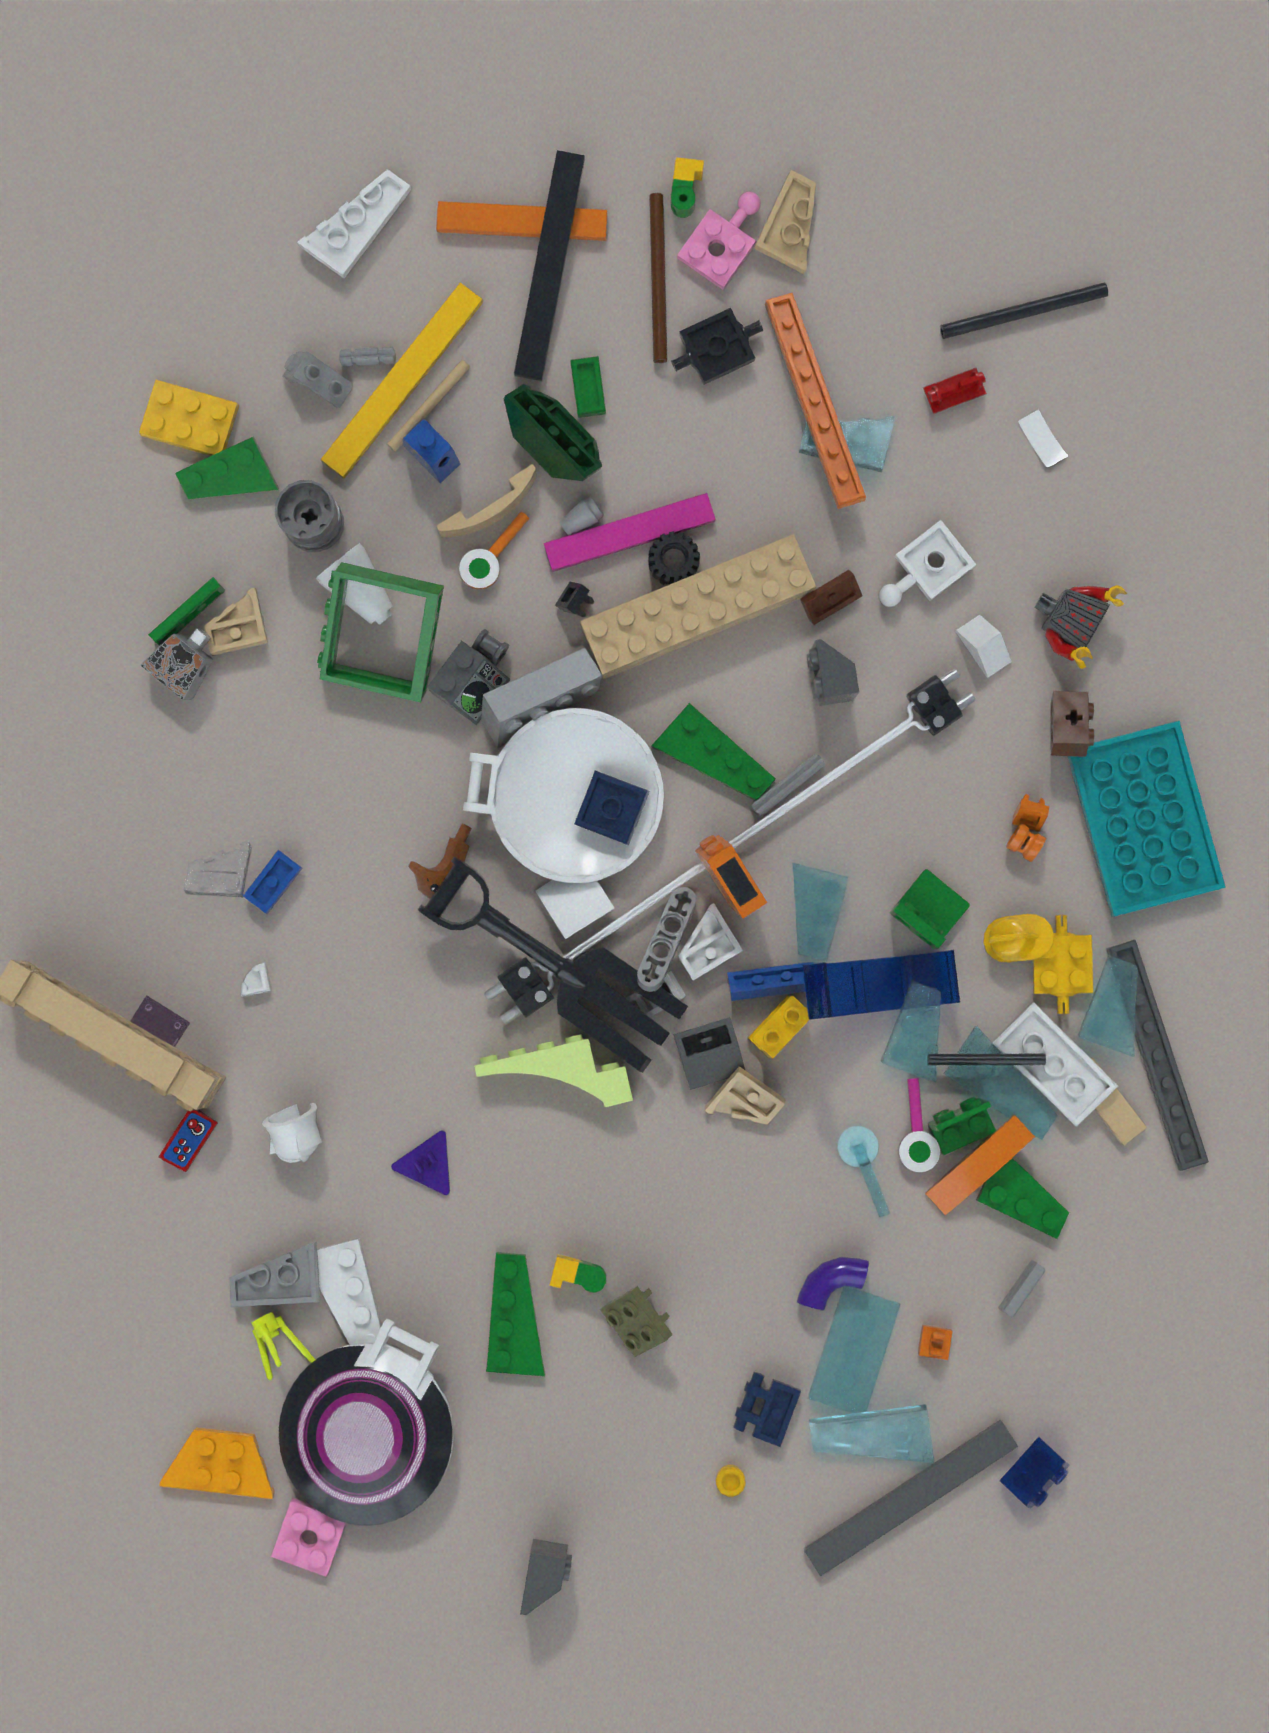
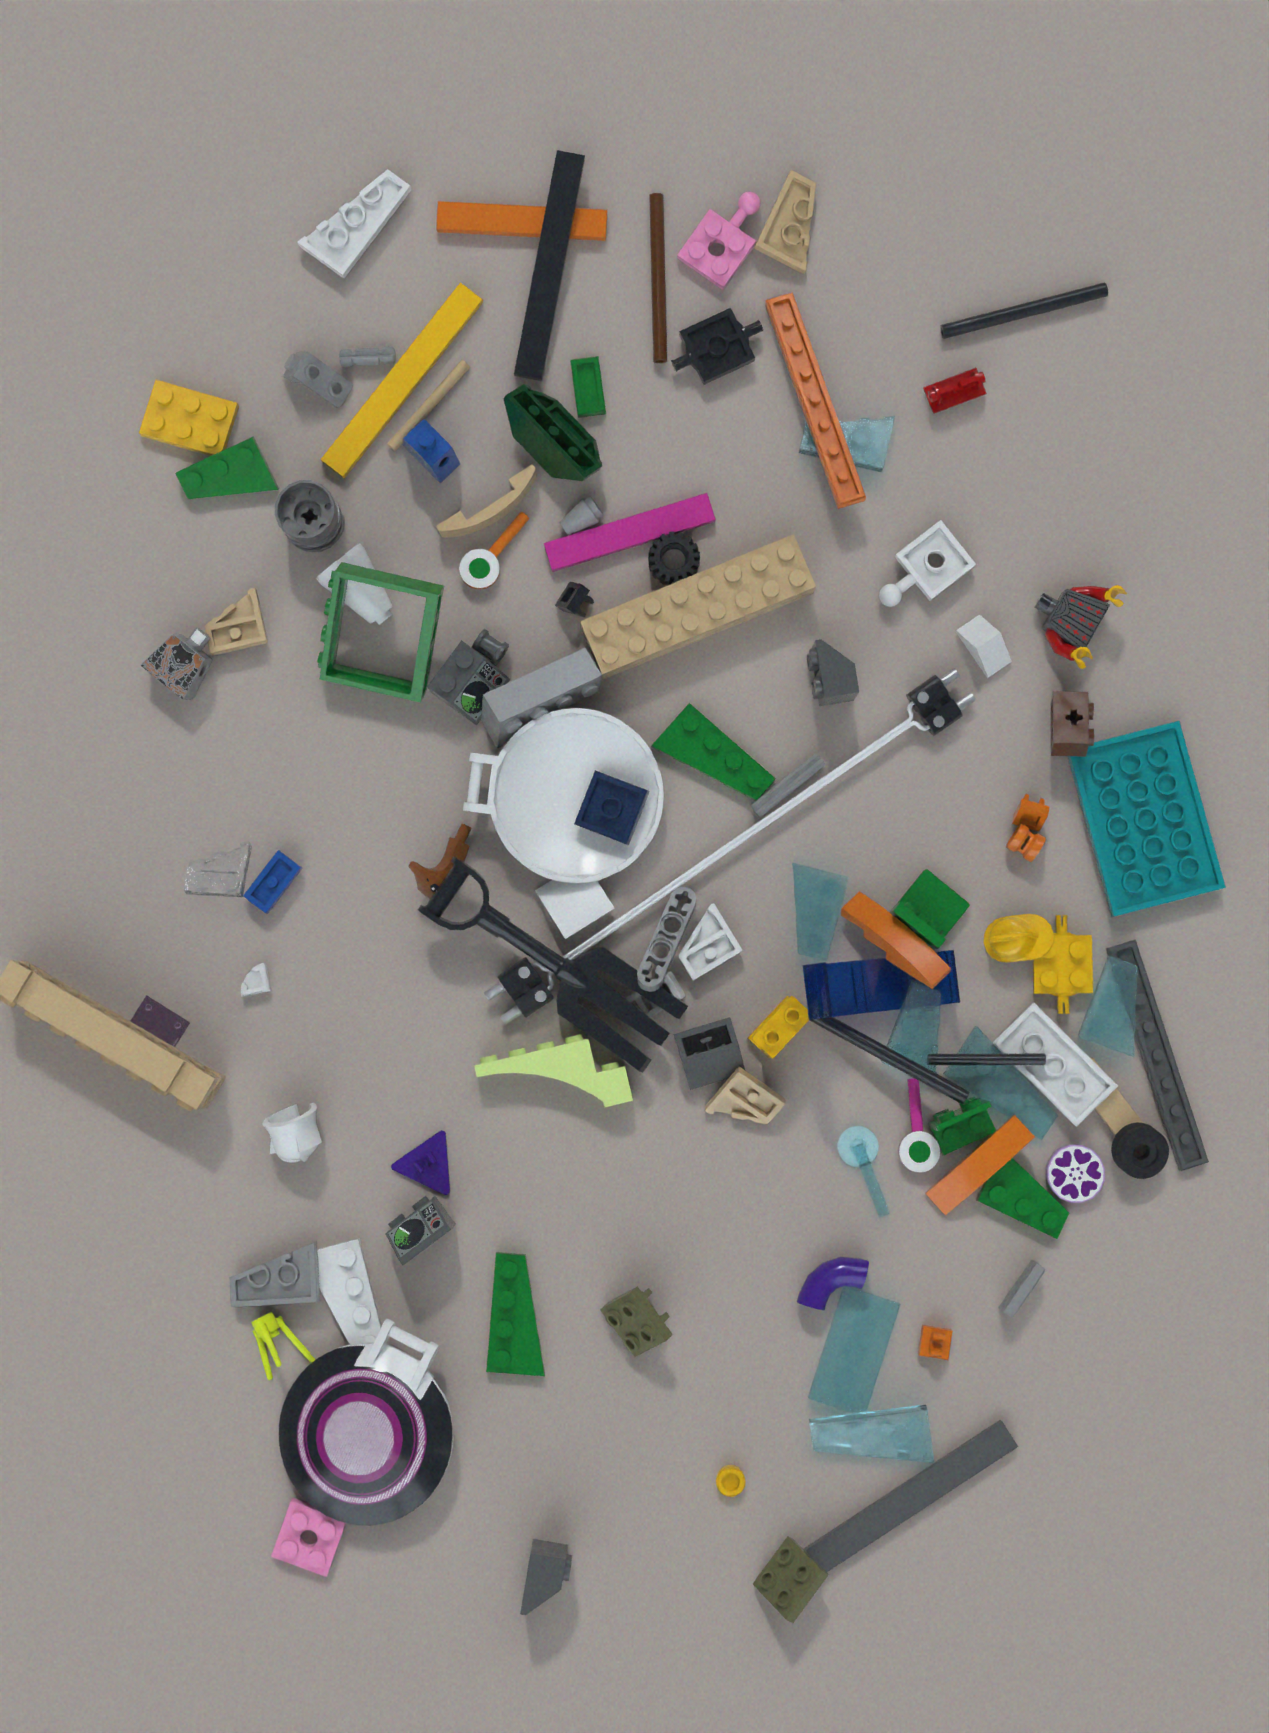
(187, 611): green tile -> none
(188, 1139): slope -> none
(220, 1464): light orange wing -> none
(420, 1229): none -> slope
(579, 1272): leg -> none
(682, 187): leg -> none
(730, 875): orange brick -> none
(766, 981): blue plate -> none
(775, 1412): dark blue plate -> none
(790, 1579): none -> olive plate
(831, 597): copper plate -> none
(893, 1058): none -> black piece
(898, 941): none -> orange slope
(1035, 1474): clear blue bracket -> none
(1042, 438): white sticker -> none
(1075, 1173): none -> tile
(1128, 1139): none -> black tyre

